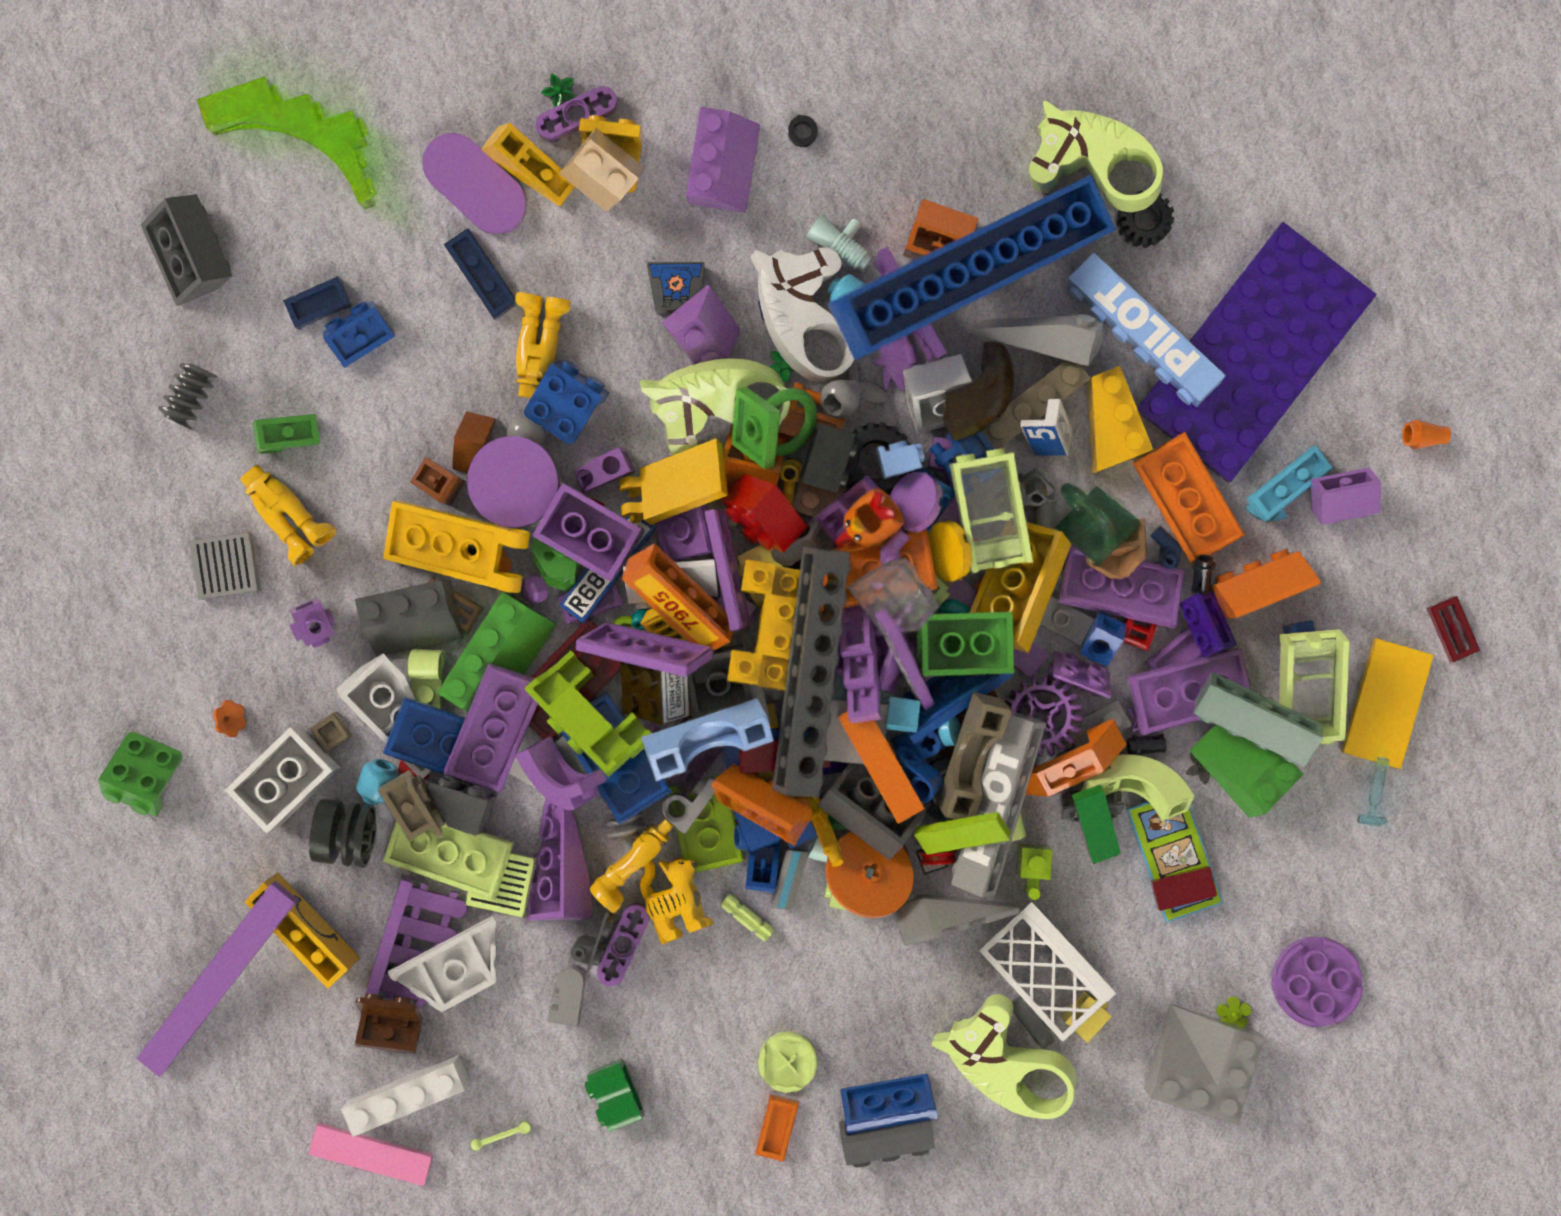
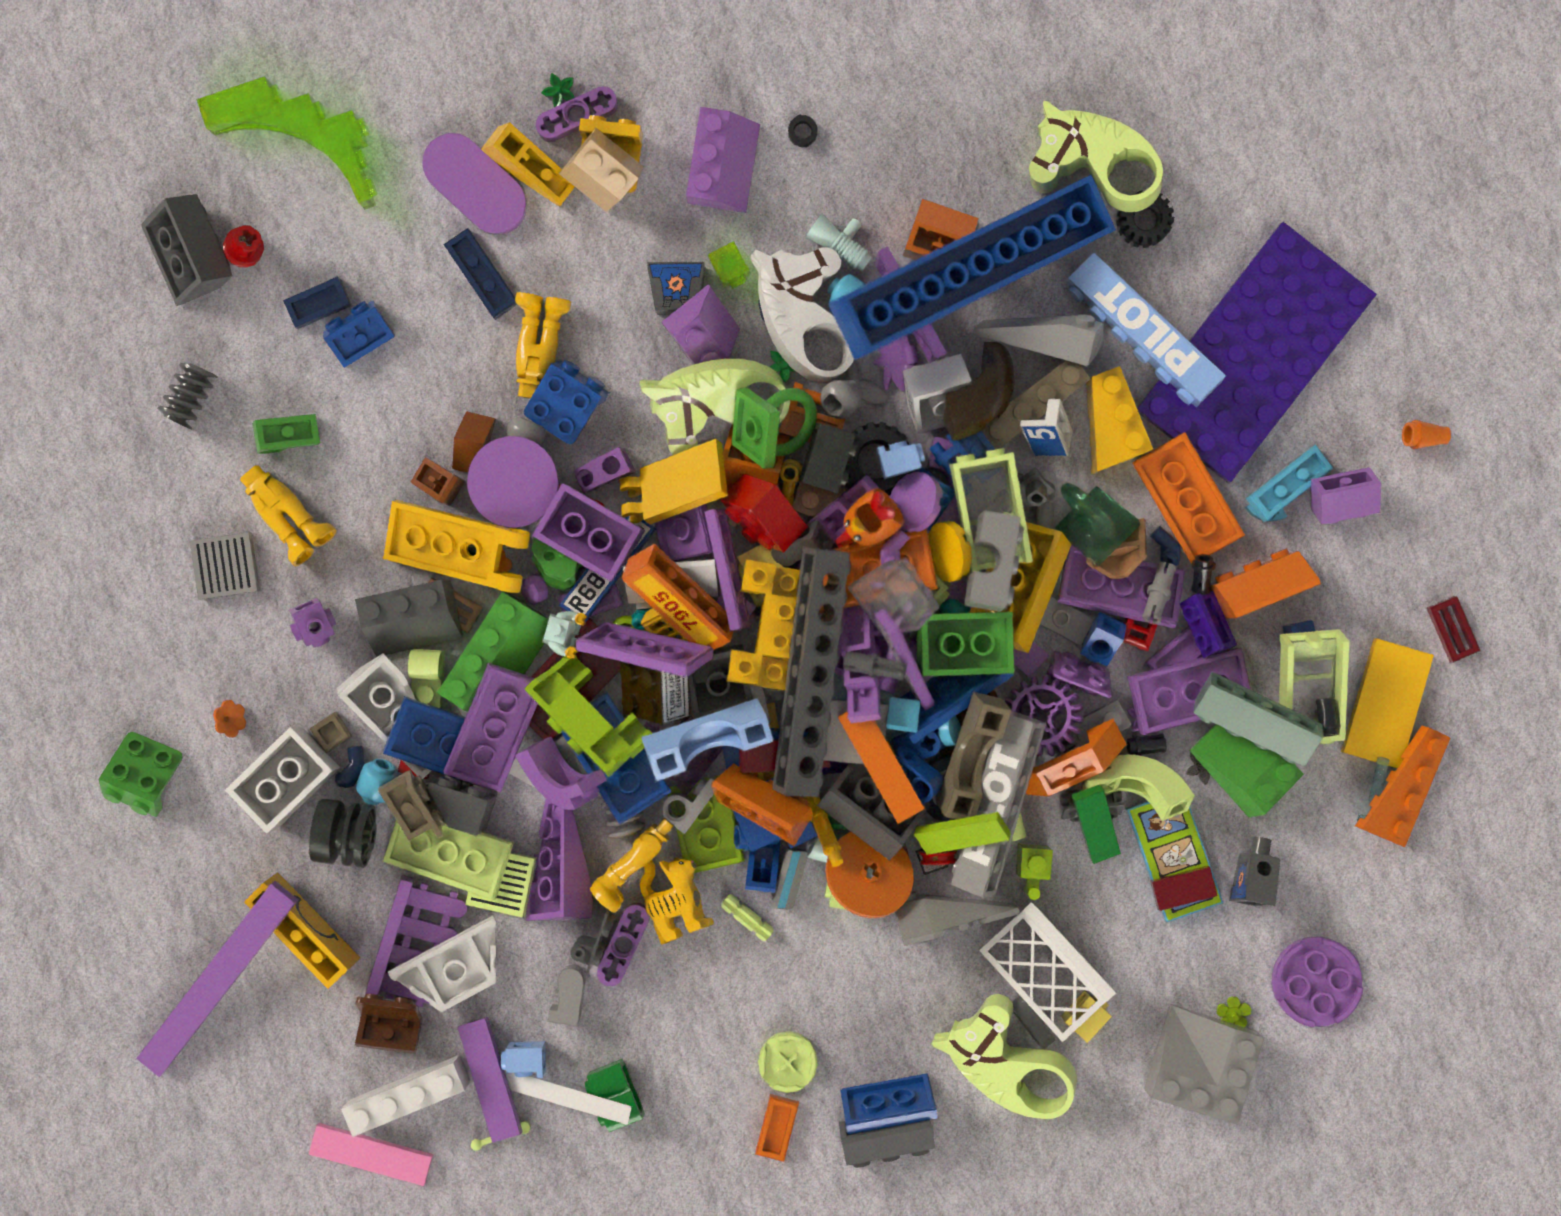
(236, 249): none -> red piece
(350, 774): none -> dark blue arm
(490, 1079): none -> medium lavender tile
(525, 1058): none -> light blue brick
(561, 632): none -> light aqua piece
(569, 1098): none -> white sticker
(729, 265): none -> clear neon green bracket
(874, 665): none -> dark grey axle
(999, 535): none -> light grey arch
(1159, 592): none -> light grey pin
(1253, 885): none -> dark grey torso
(1327, 716): none -> black pin
(1400, 803): none -> orange wing

